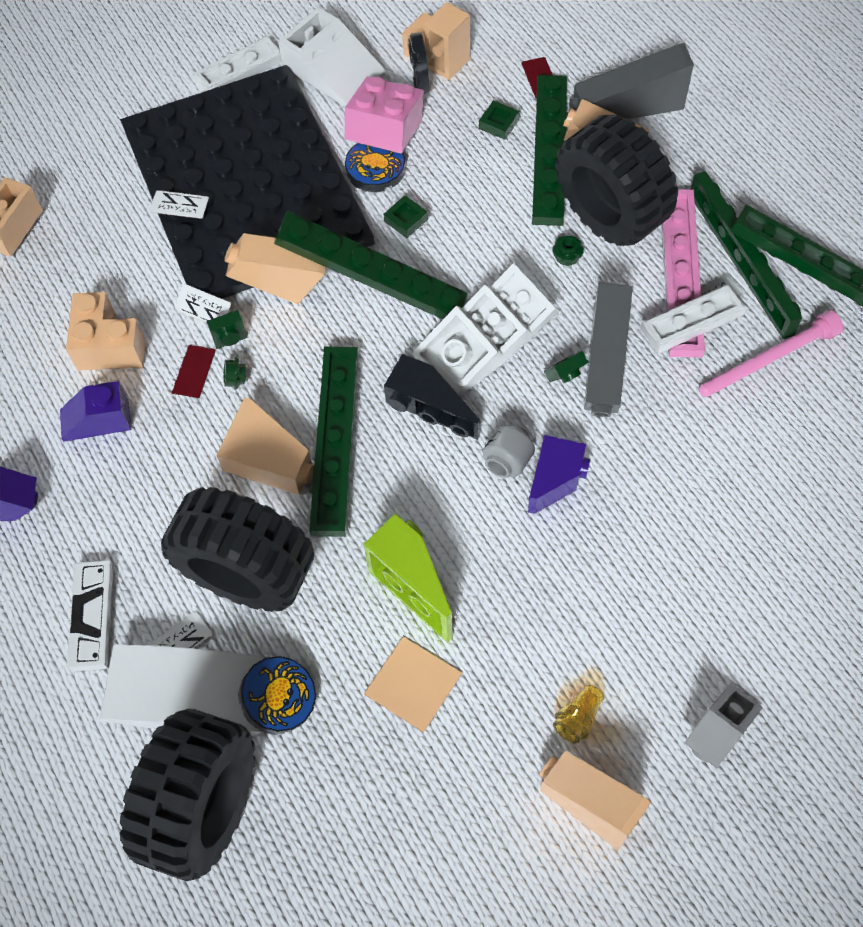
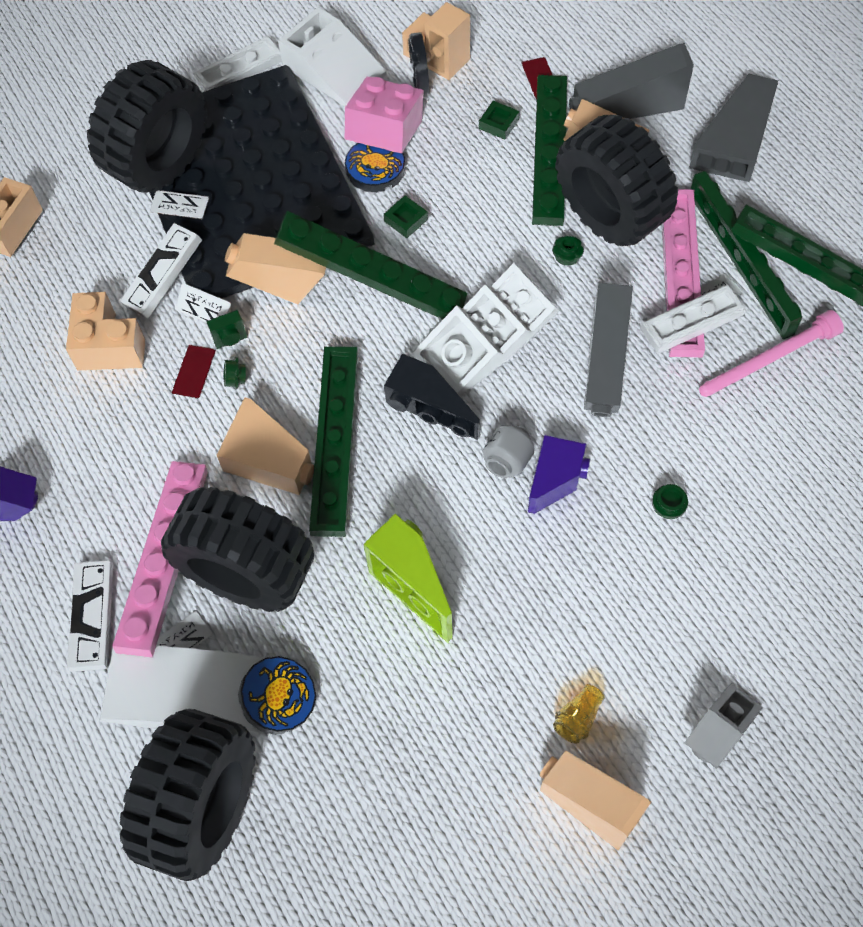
(95, 412): dark purple slope -> none
(146, 126): none -> black tyre
(155, 576): none -> bright pink plate
(160, 270): none -> white tile
(413, 684): light nougat sticker -> none
(567, 368): dark green plate -> none
(670, 501): none -> dark green plate
(736, 133): none -> dark grey slope

